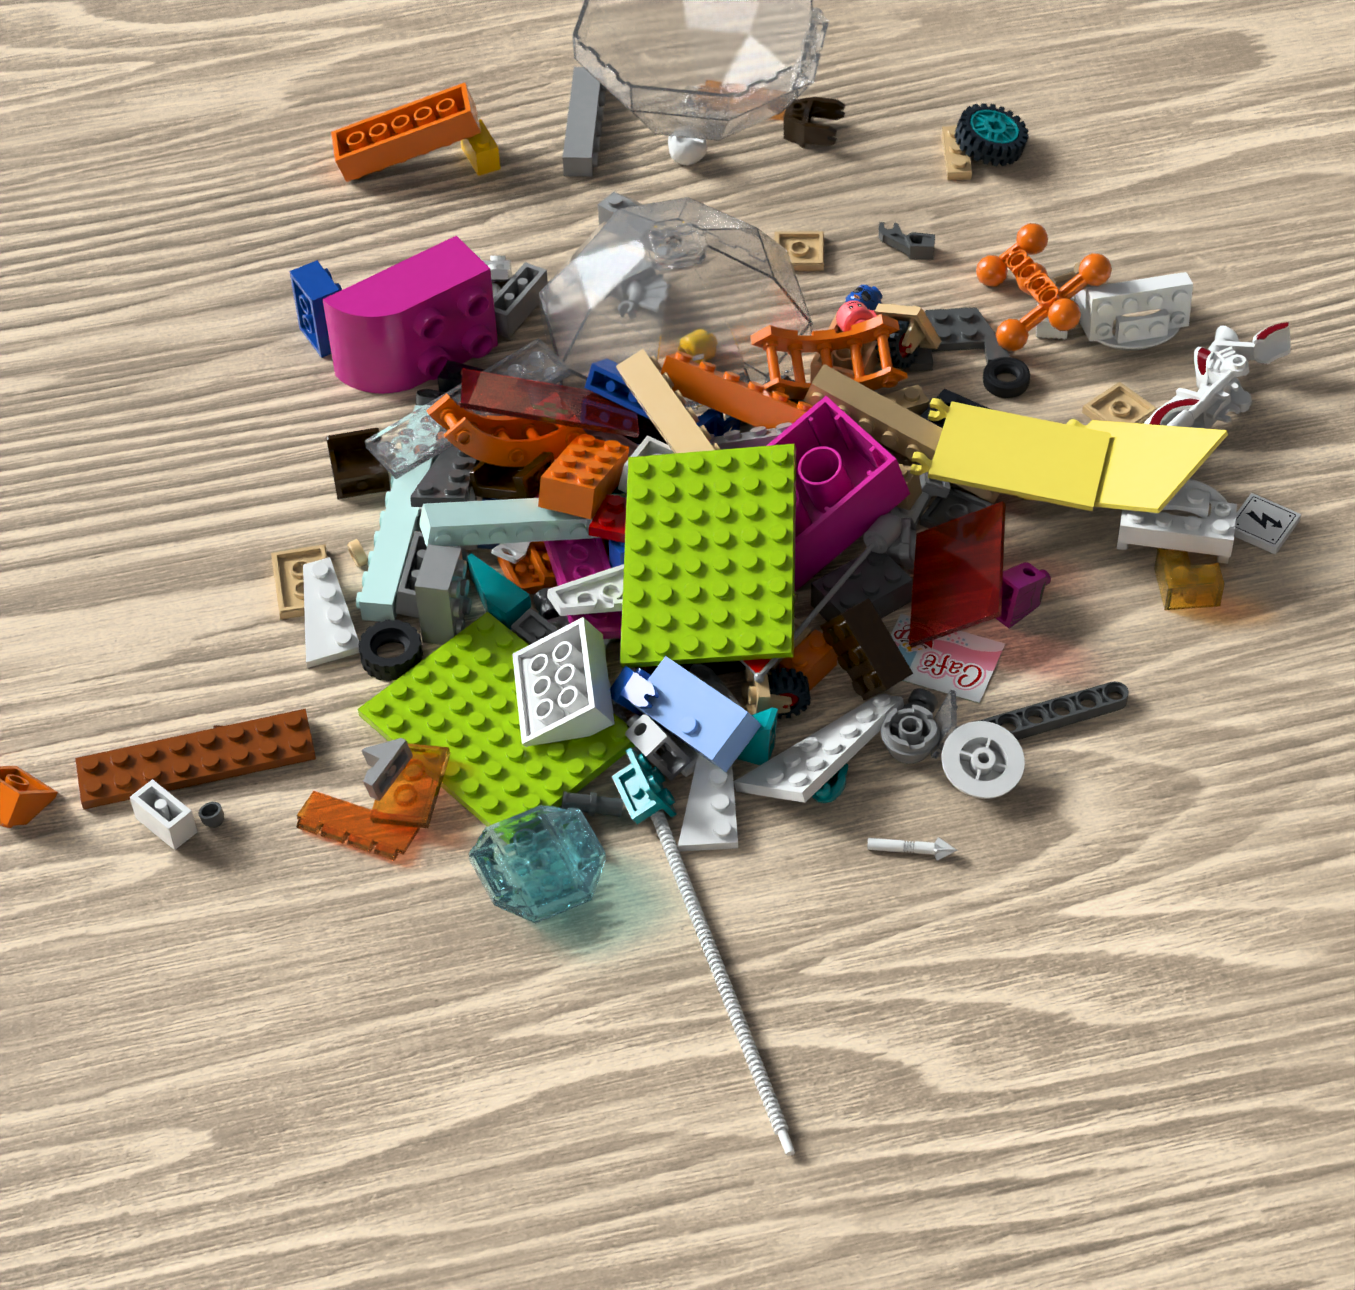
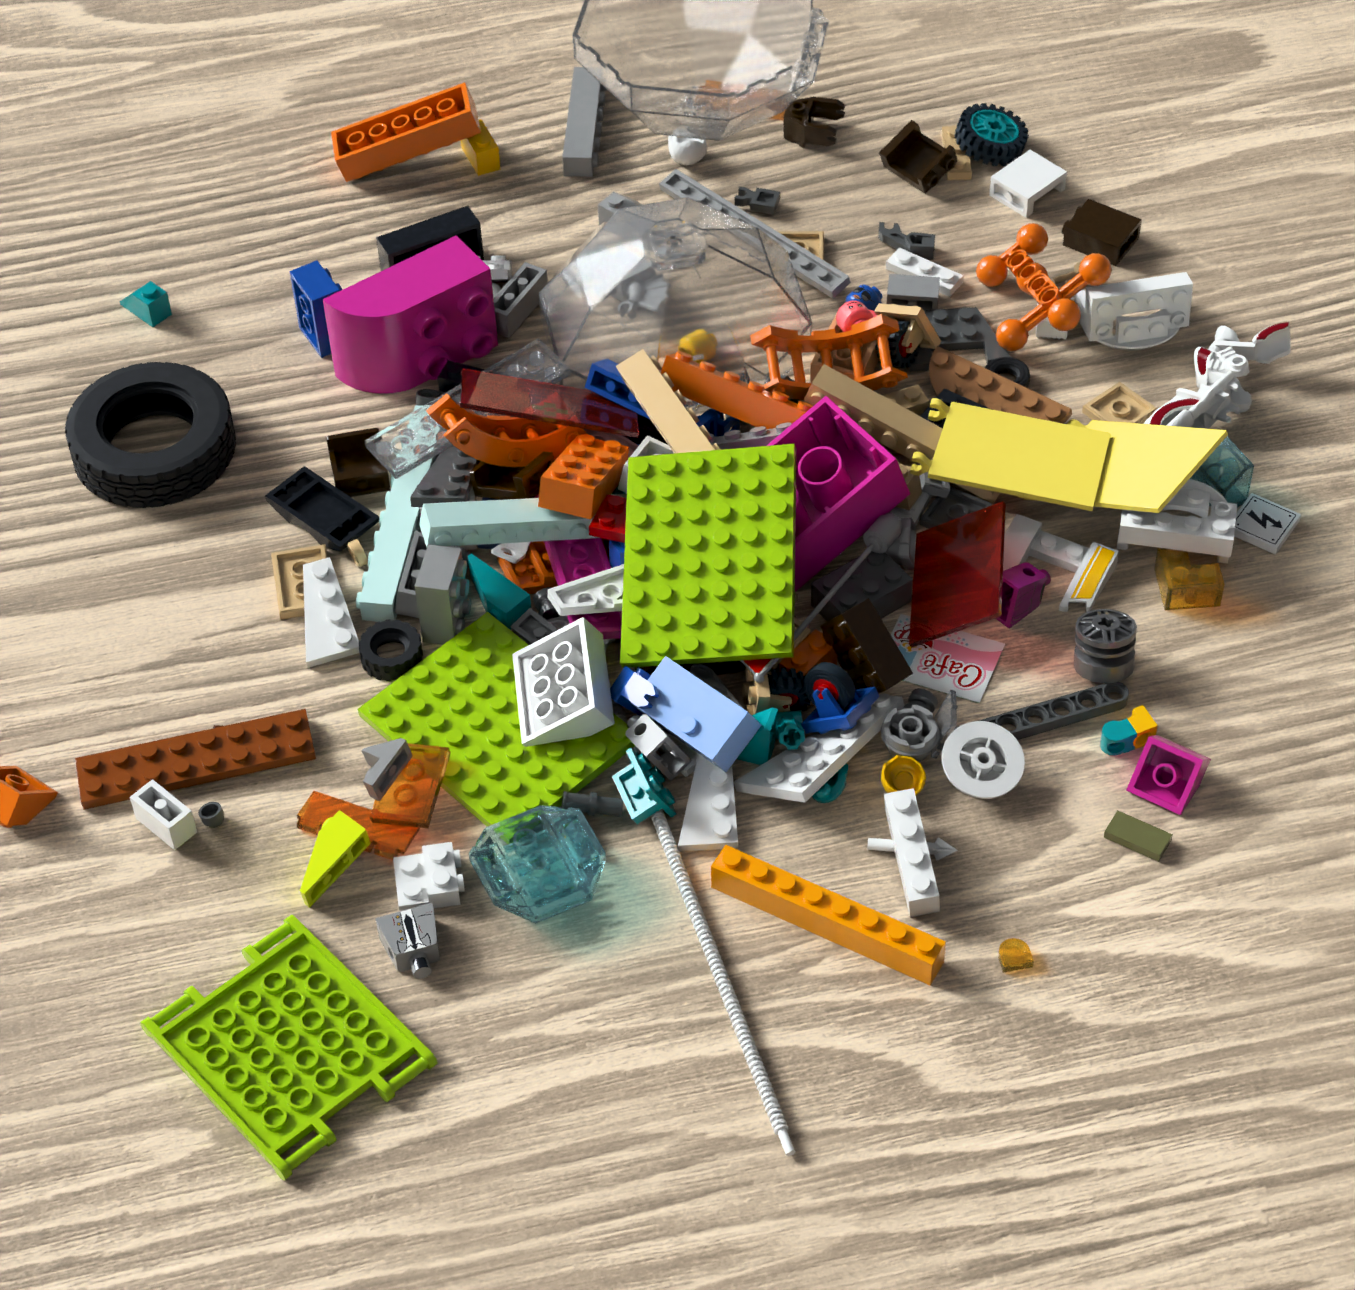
(149, 304): none -> teal slope
(161, 475): none -> black tyre
(287, 1044): none -> lime plate
(321, 509): none -> black slope
(335, 849): none -> neon yellow slope
(411, 939): none -> light grey torso
(416, 238): none -> black brick
(429, 877): none -> white plate
(760, 200): none -> dark grey plate
(789, 729): none -> teal piece
(805, 264): none -> light grey plate
(828, 914): none -> light orange brick
(835, 699): none -> plate
(903, 774): none -> yellow hair
(907, 263): none -> white plate
(912, 852): none -> white brick
(913, 291): none -> light grey brick
(917, 158): none -> dark brown panel
(991, 389): none -> medium nougat plate
(1014, 955): none -> clear yellow tile
(1026, 181): none -> white panel
(1091, 565): none -> white wedge
(1101, 231): none -> dark brown brick
(1105, 645): none -> flat silver wheel
(1128, 733): none -> leg
(1138, 835): none -> olive tile
(1168, 774): none -> dark pink slope
(1227, 472): none -> clear light blue slope

